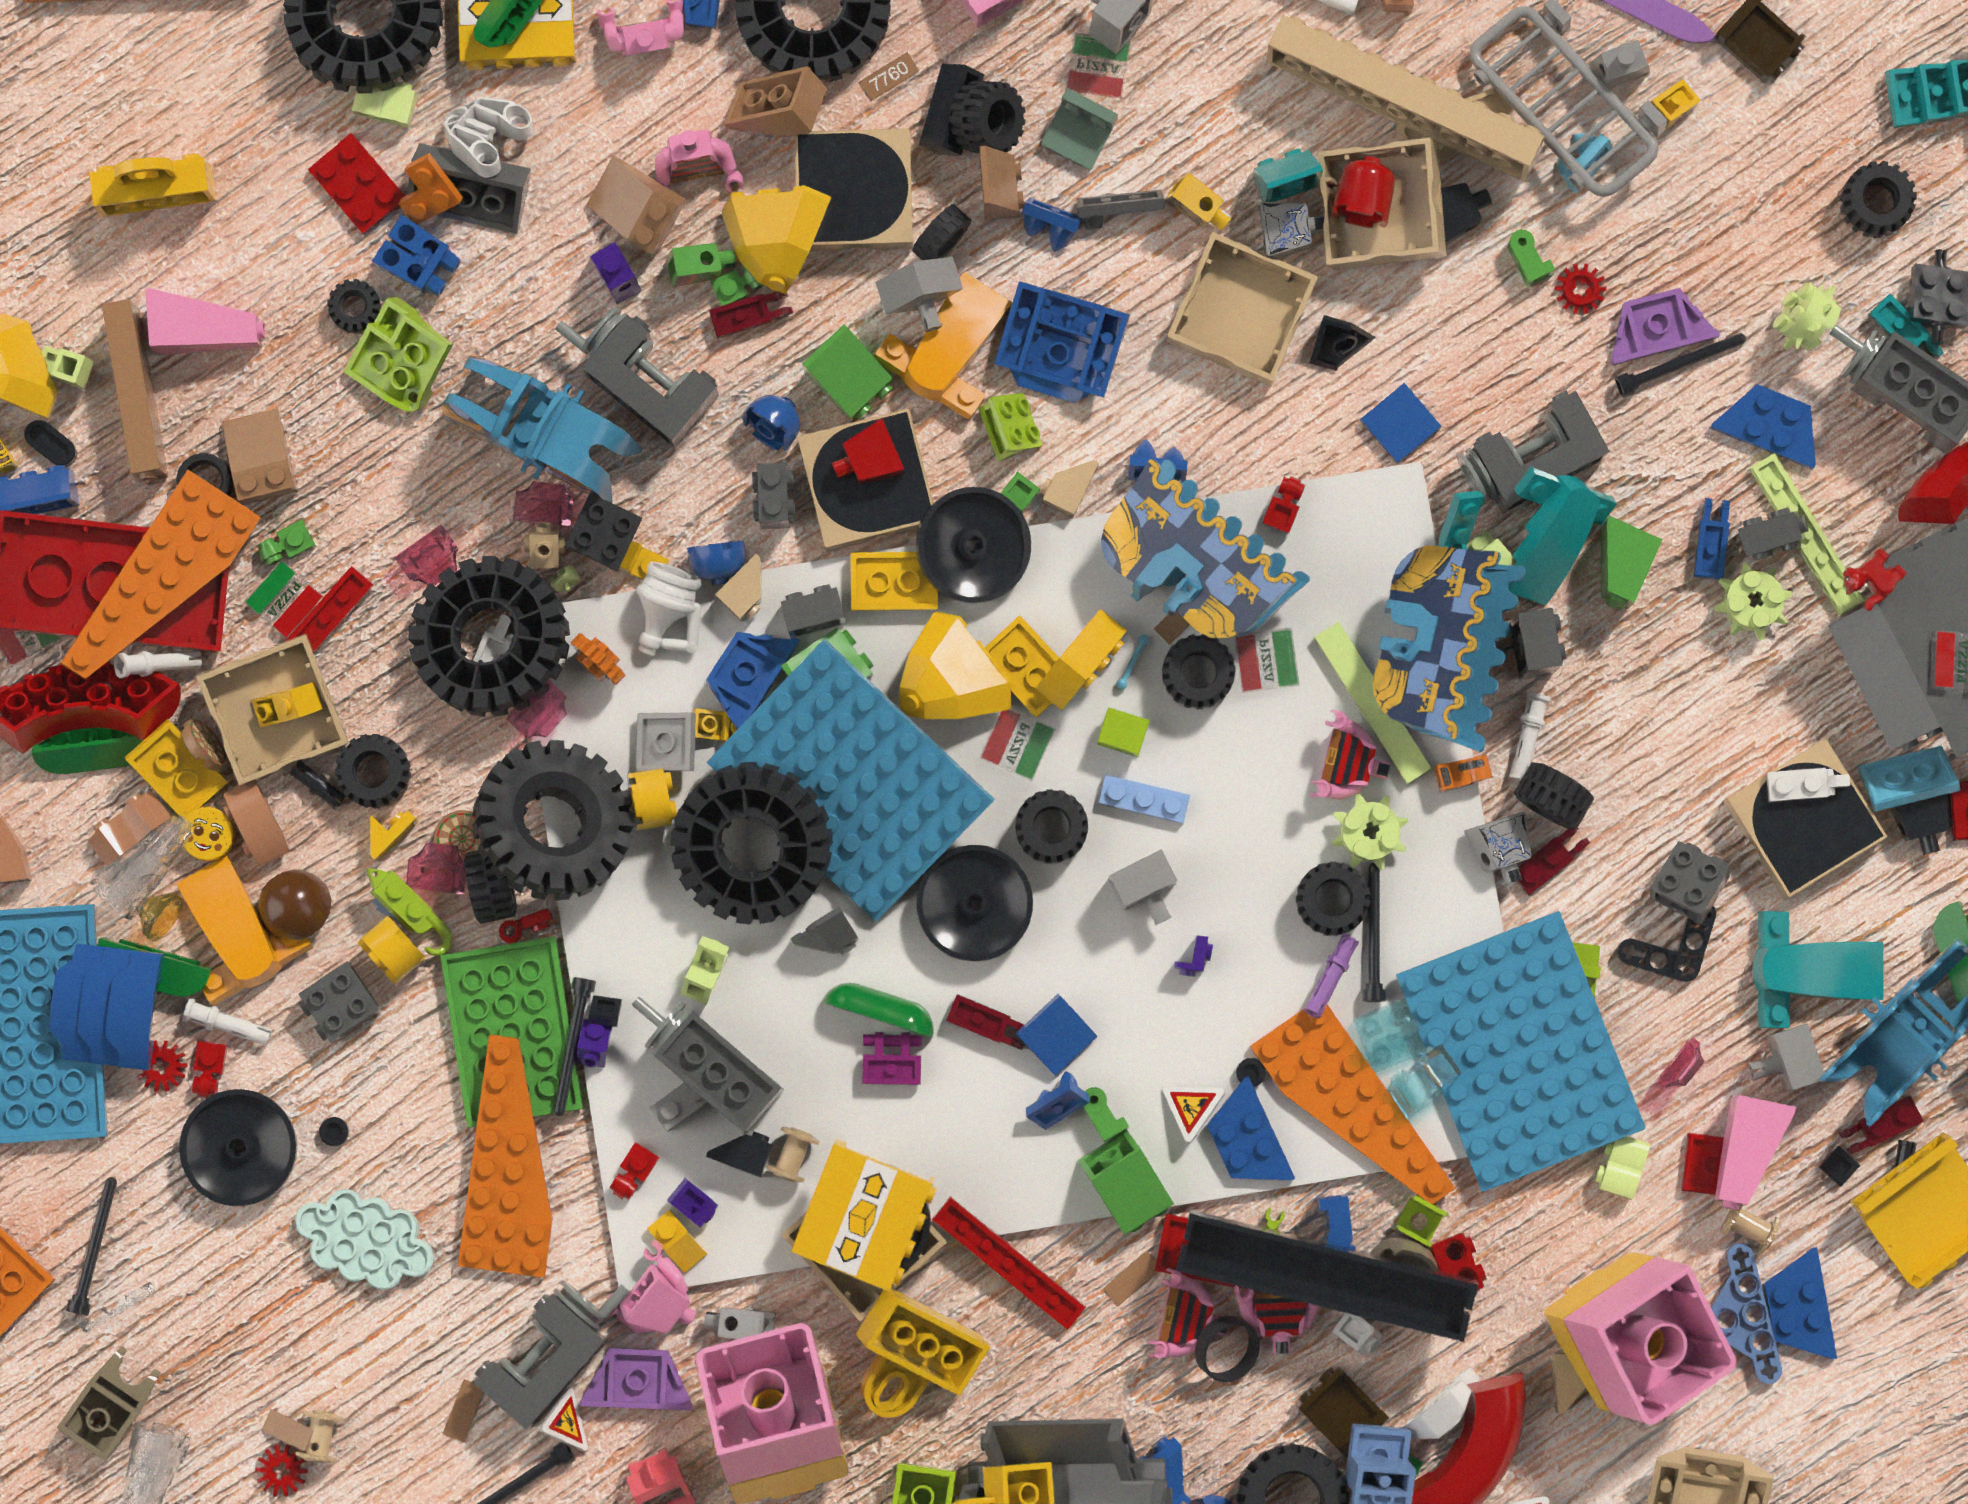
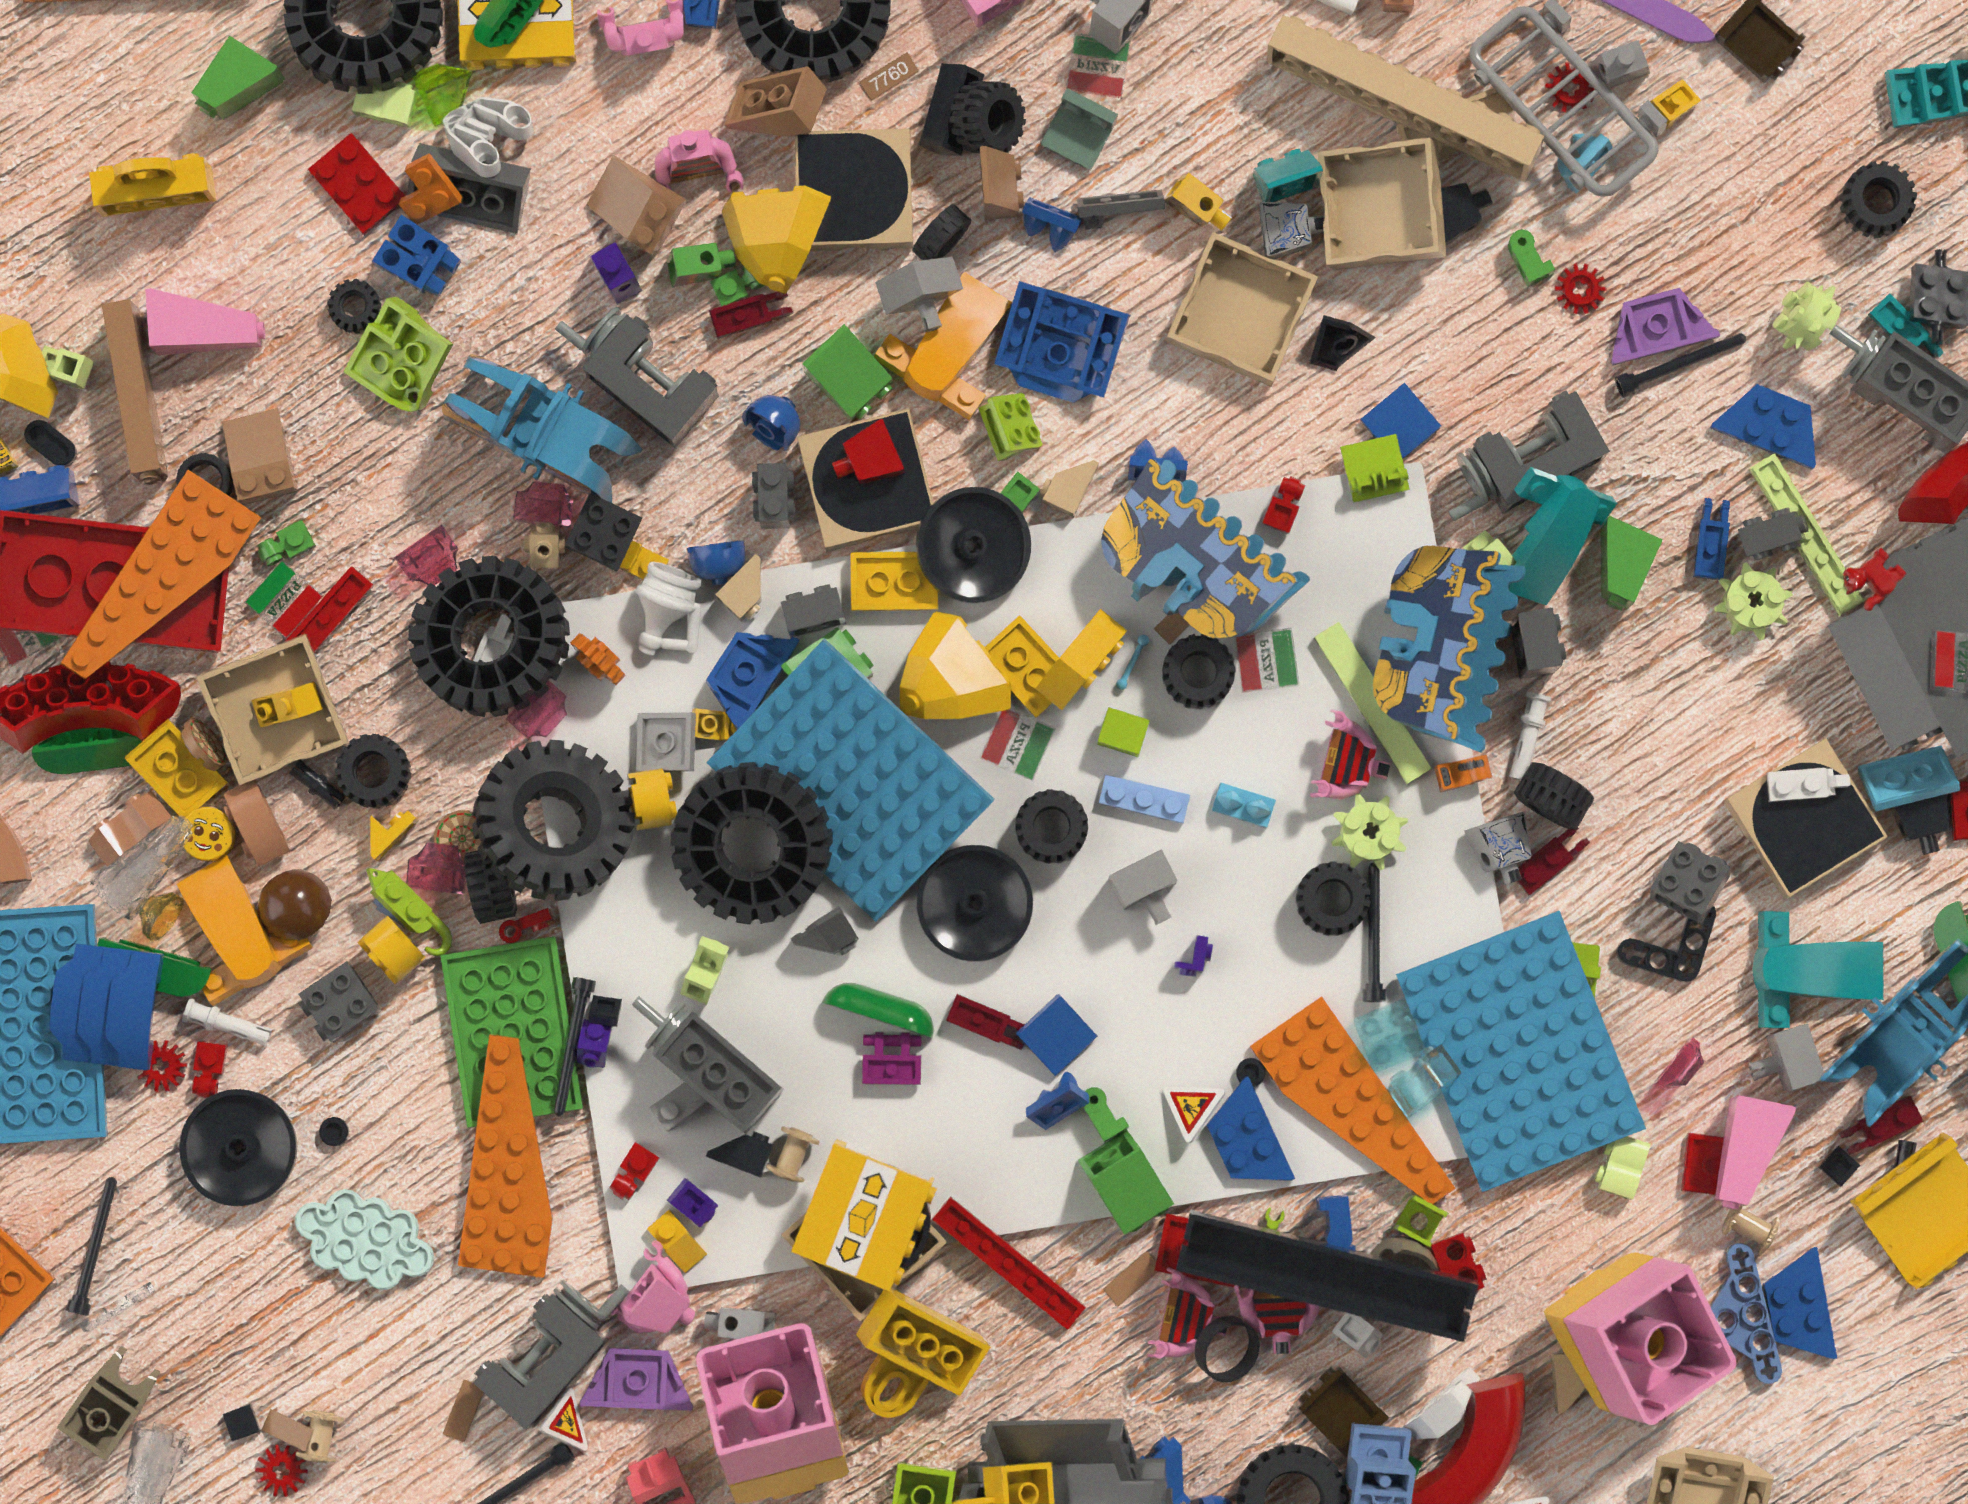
(147, 663): white pin -> none
(235, 80): none -> bright green slope
(241, 1422): none -> black tile
(442, 89): none -> clear neon green slope
(564, 579): yellowish green piece -> none
(1243, 805): none -> medium azure tile
(1336, 966): medium lavender pin -> none
(1364, 193): red cylinder -> none
(1375, 468): none -> lime hinge
(1460, 519): teal hinge -> none
(1563, 96): none -> red gear

